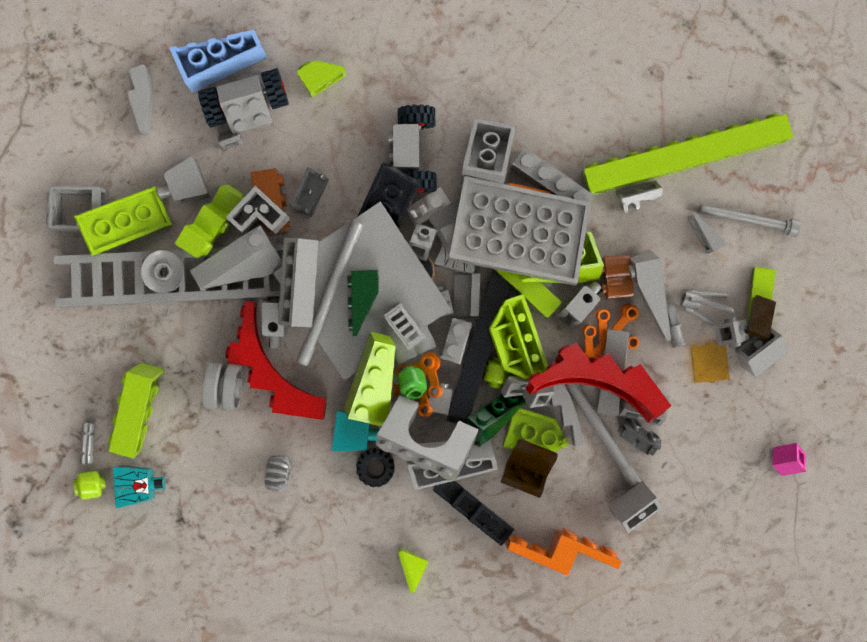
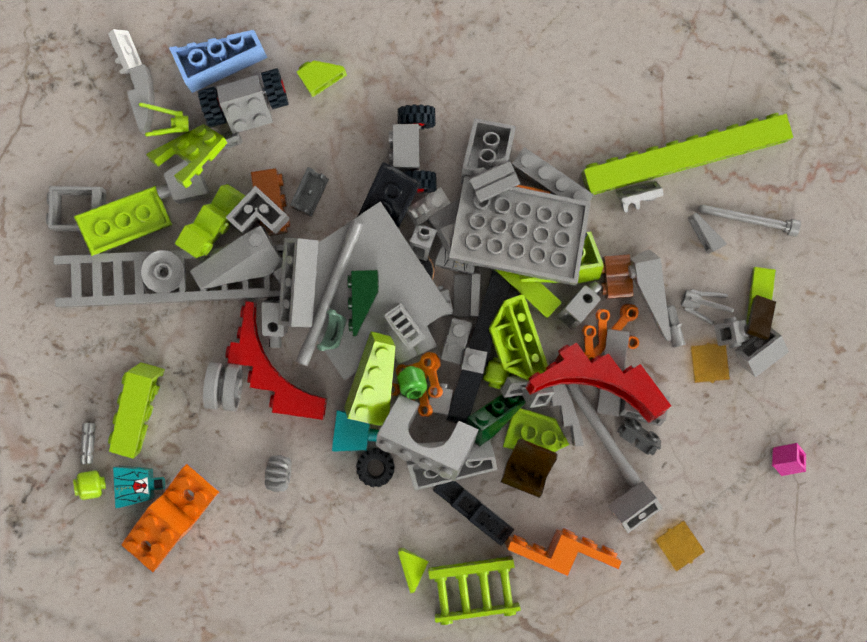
(125, 49): none -> white plate
(169, 518): none -> orange bracket
(178, 124): none -> lime plant
(194, 148): none -> lime wing
(335, 321): none -> sand green helmet
(461, 572): none -> lime fence
(474, 360): none -> light grey brick
(494, 180): none -> light grey brick
(680, 545): none -> clear yellow piece

